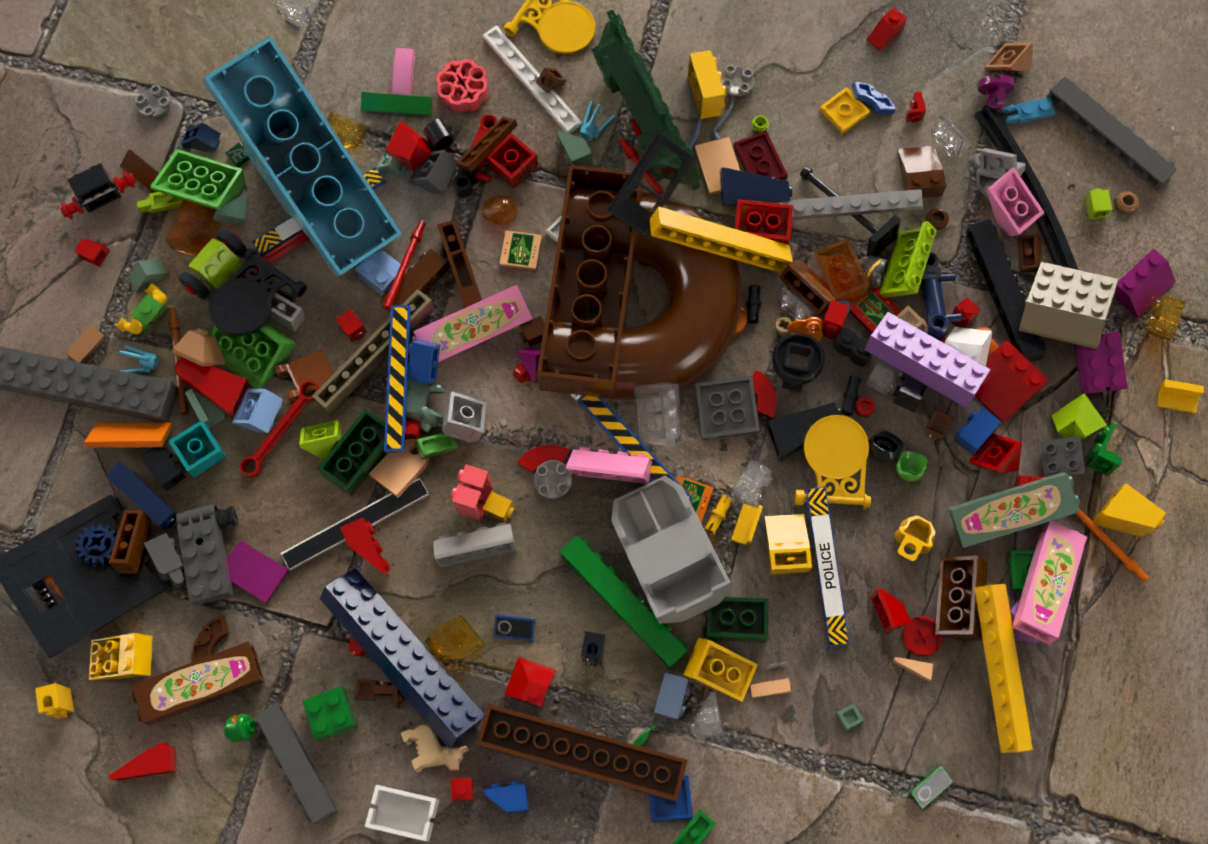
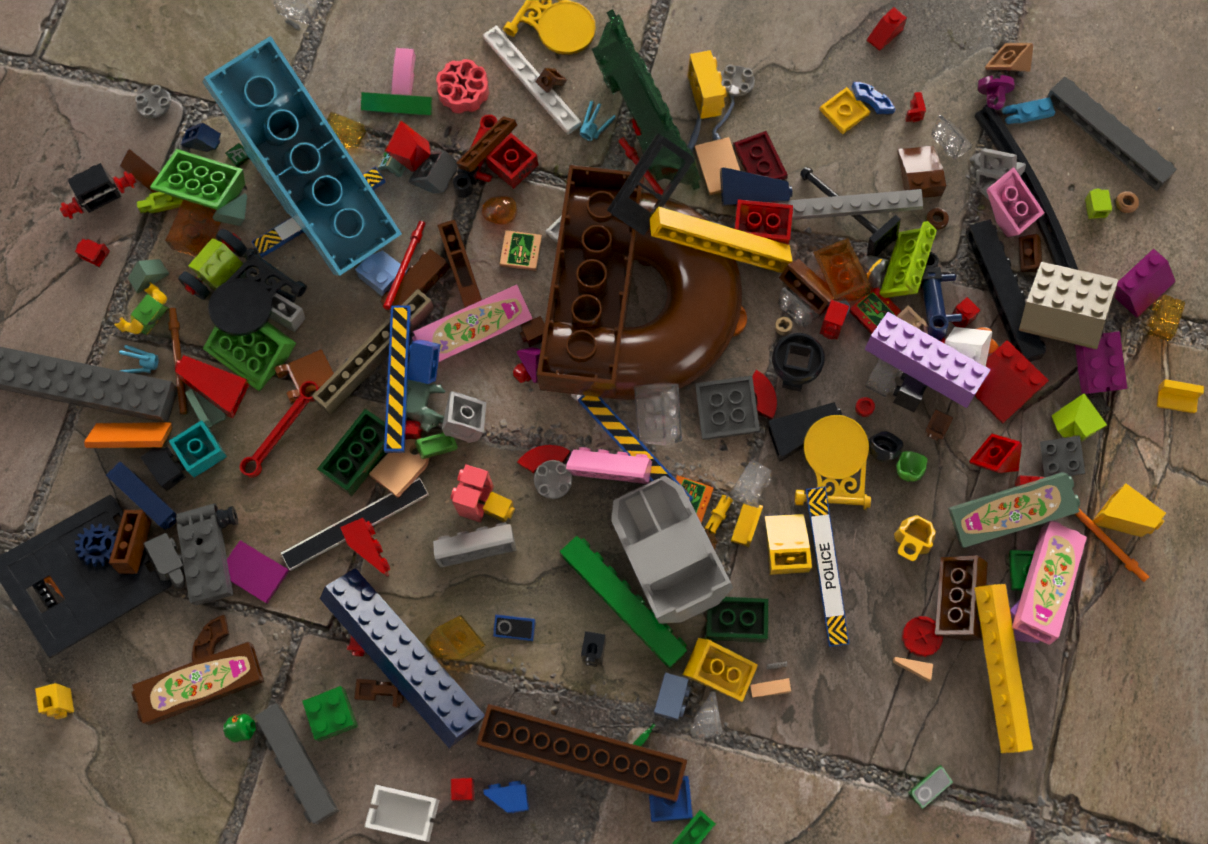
(86, 345): medium nougat tile -> none
(121, 657): yellow slope -> none
(149, 763): red slope -> none
(200, 348): medium nougat slope -> none
(258, 410): light blue slope -> none
(282, 249): red axle -> none
(320, 438): lime slope -> none
(351, 325): red brick -> none
(430, 751): tan animal -> none
(438, 134): black piece -> none
(530, 682): red slope -> none
(574, 148): sand green slope -> none
(753, 304): black pin -> none
(760, 120): lime plate -> none
(810, 326): orange plate -> none
(849, 717): sand green tile -> none
(851, 345): black brick -> none
(851, 395): black pin -> none
(890, 611): red slope -> none
(977, 431): blue brick -> none
(1100, 459): green bracket -> none

